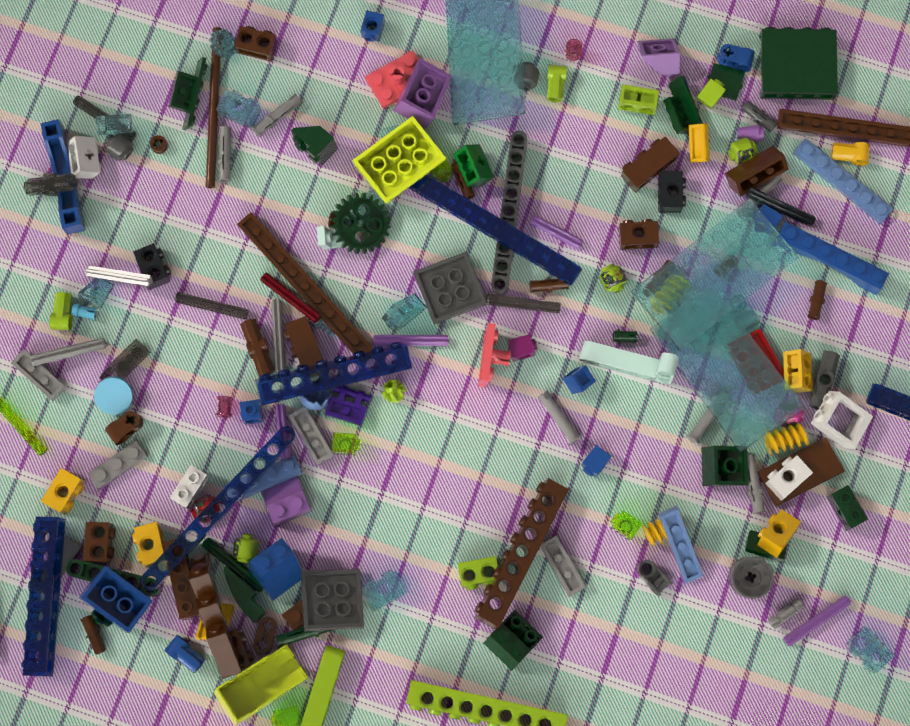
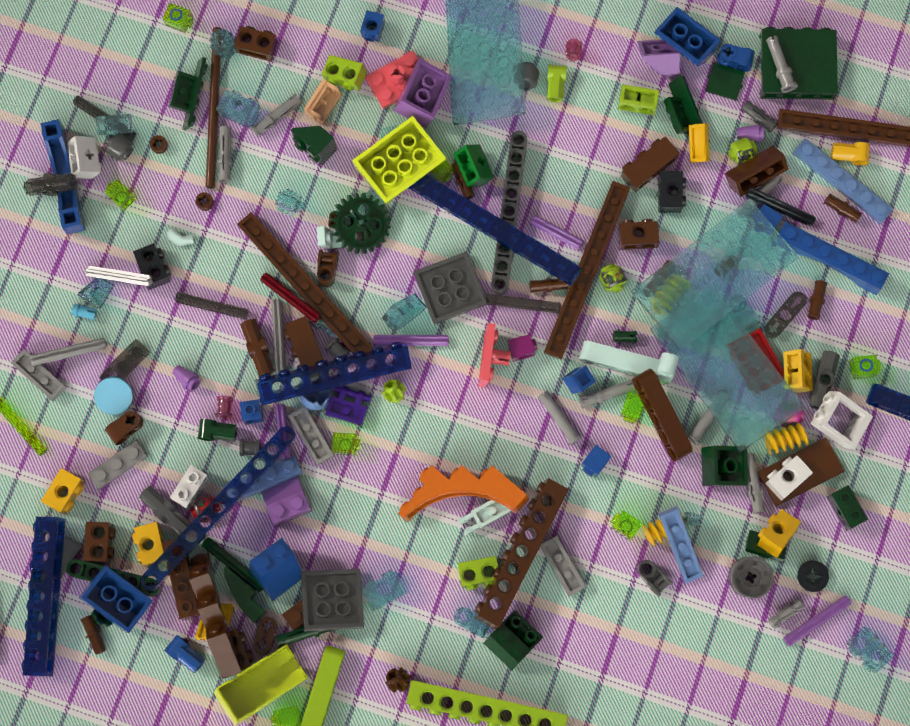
(61, 317): lime piece -> none
(119, 195): none -> clear neon green brick
(164, 510): none -> dark grey piece
(178, 18): none -> clear neon green brick
(178, 239): none -> light aqua arm
(187, 378): none -> medium lavender cone
(207, 206): none -> reddish brown bush
(211, 430): none -> dark green piece
(245, 548): lime head -> none
(249, 447): none -> dark grey bush
(289, 202): none -> clear light blue head
(322, 102): none -> light nougat hinge
(327, 265): none -> reddish brown piece
(337, 348): none -> dark grey bush
(345, 69): none -> lime brick
(397, 680): none -> reddish brown gear
(437, 487): none -> orange arch
(472, 624): none -> clear light blue piece
(484, 515): none -> light aqua hinge
(589, 263): none -> reddish brown plate
(599, 396): none -> light grey pin
(632, 408): none -> clear neon green brick
(662, 415): none -> reddish brown beam
(688, 37): none -> blue slope
(692, 518): none -> clear light blue bush
(711, 93): lime brick -> none
(783, 72): none -> light grey pin
(789, 301): none -> clear smoke beam
(819, 569): none -> black gear
(842, 208): none -> reddish brown pin
(864, 366): none -> clear neon green brick

